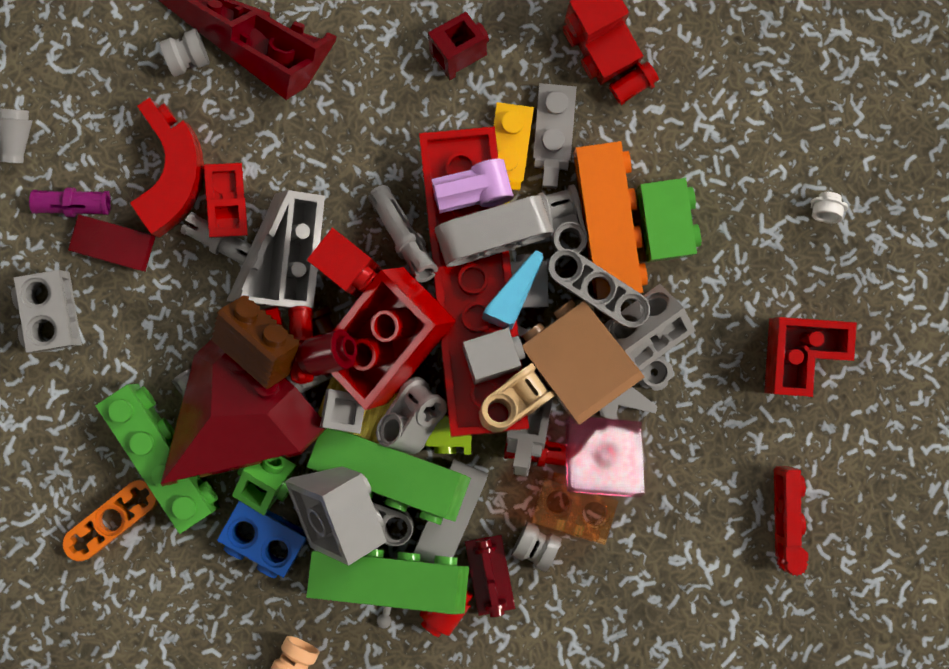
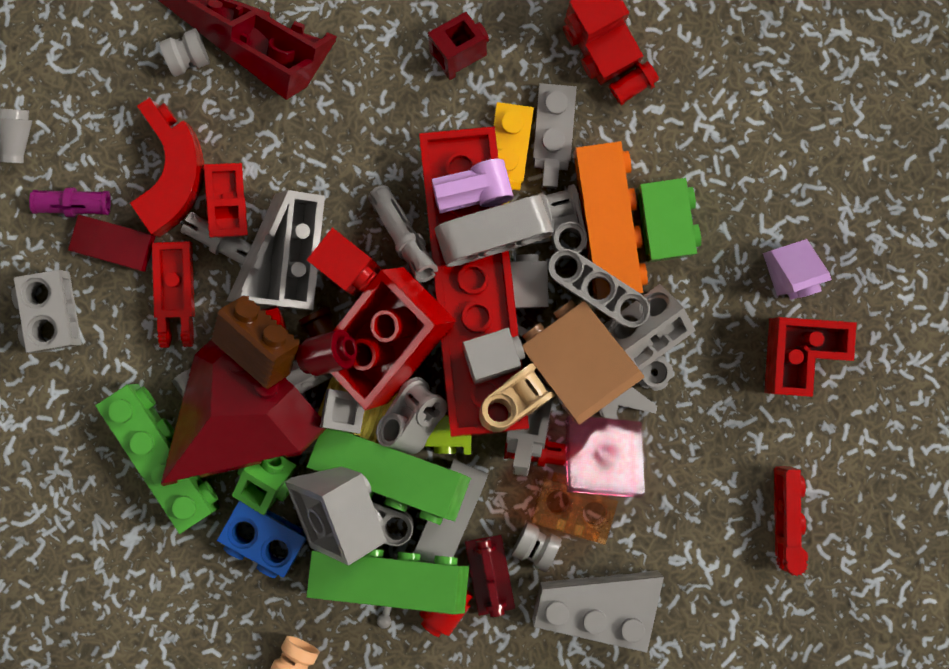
(96, 544): orange beam -> none
(173, 290): none -> red hinge
(301, 327): red axle -> none
(509, 301): medium azure slope -> none
(601, 609): none -> light grey wedge
(796, 270): none -> lavender slope
(828, 207): white plate -> none

